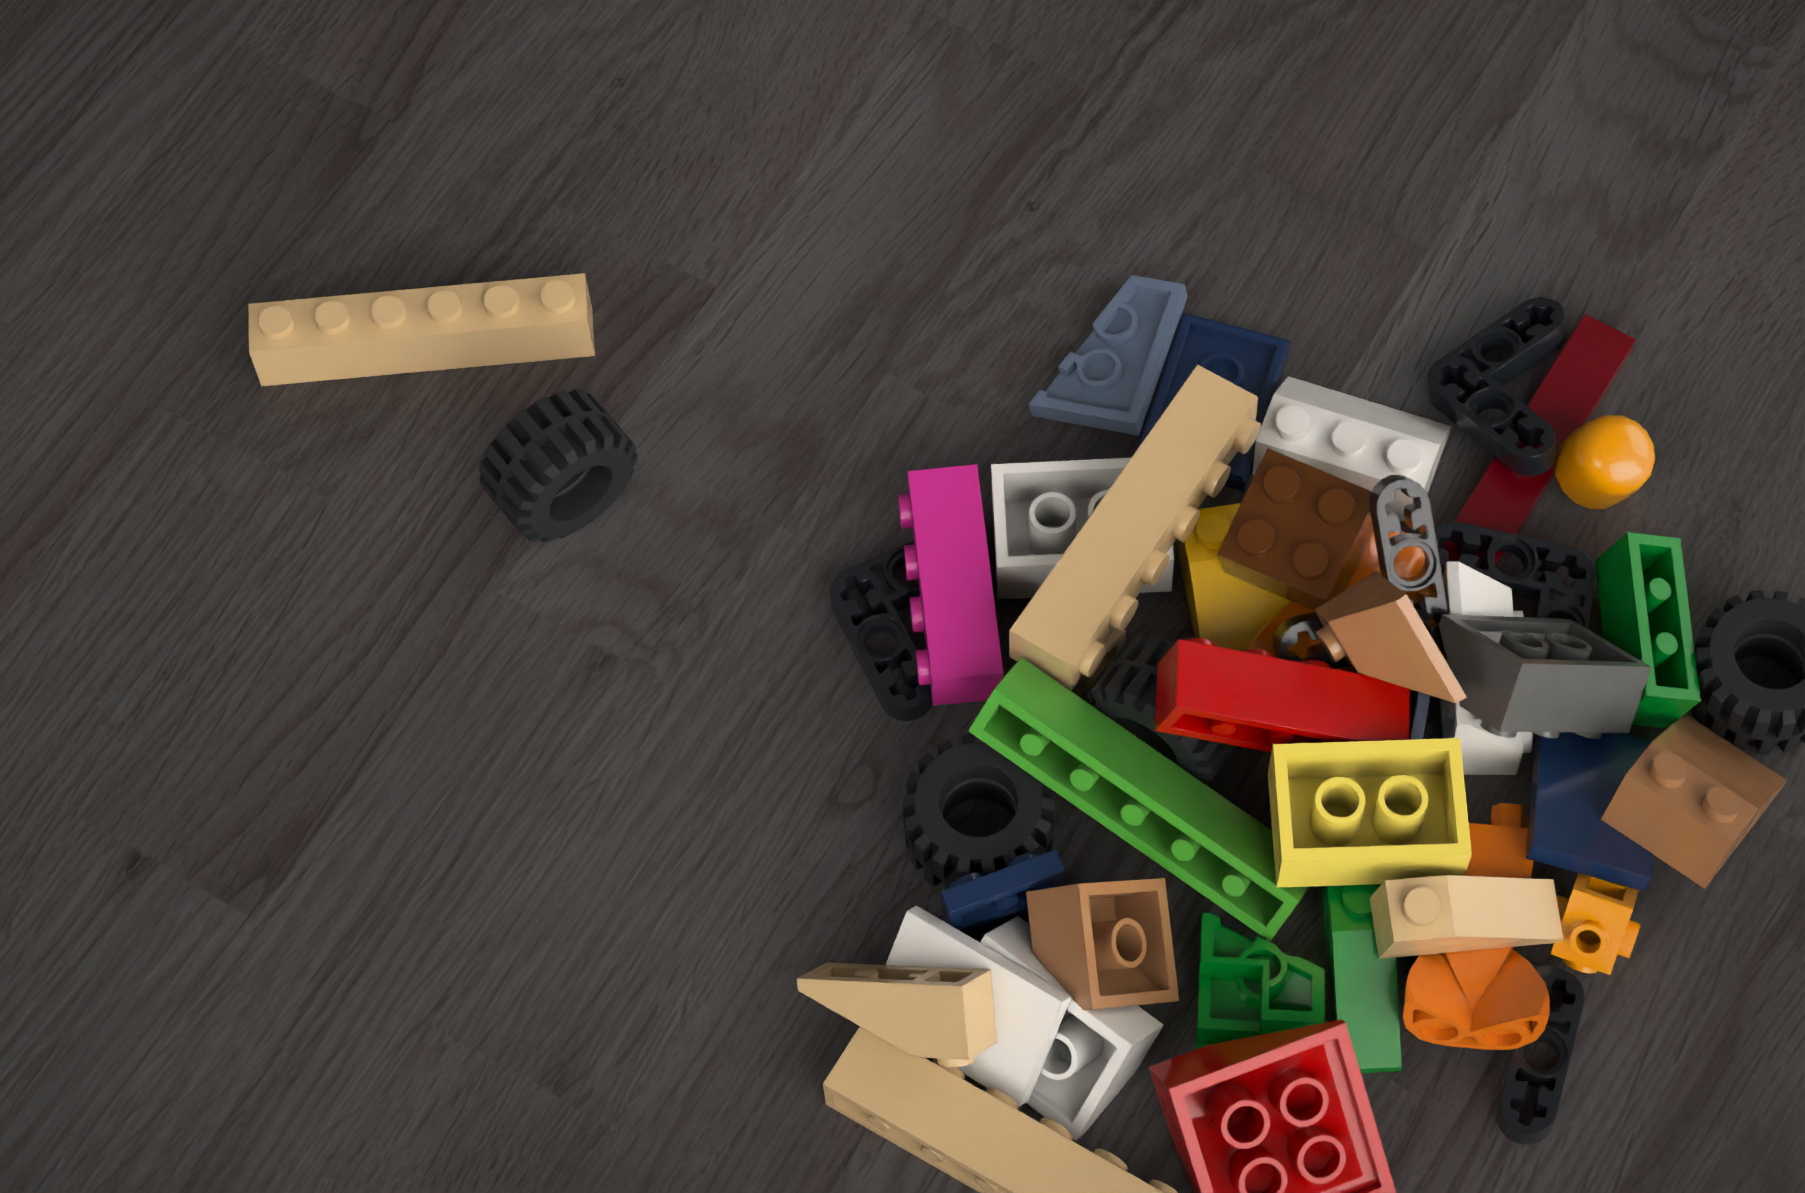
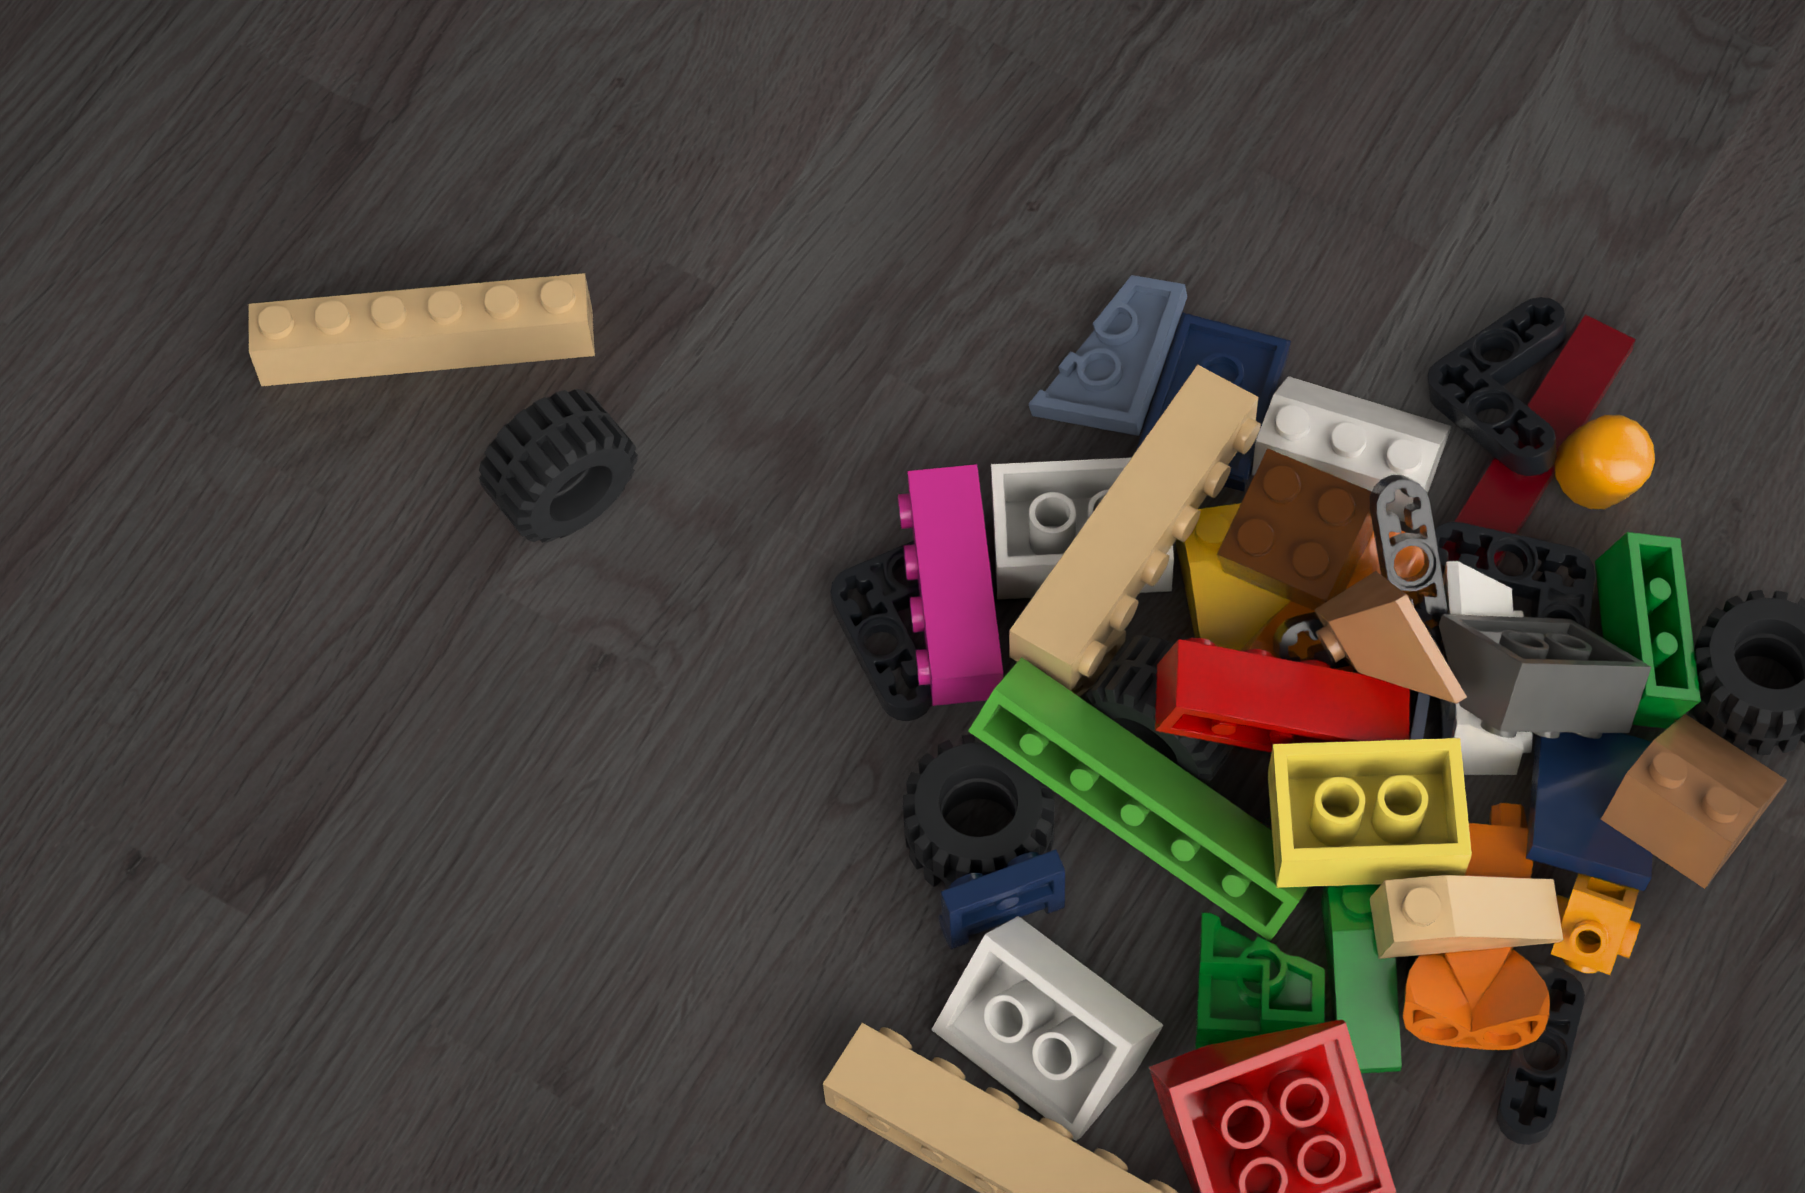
(912, 1007): tan slope -> none
(1024, 1004): white tile -> none
(1106, 941): medium nougat slope -> none

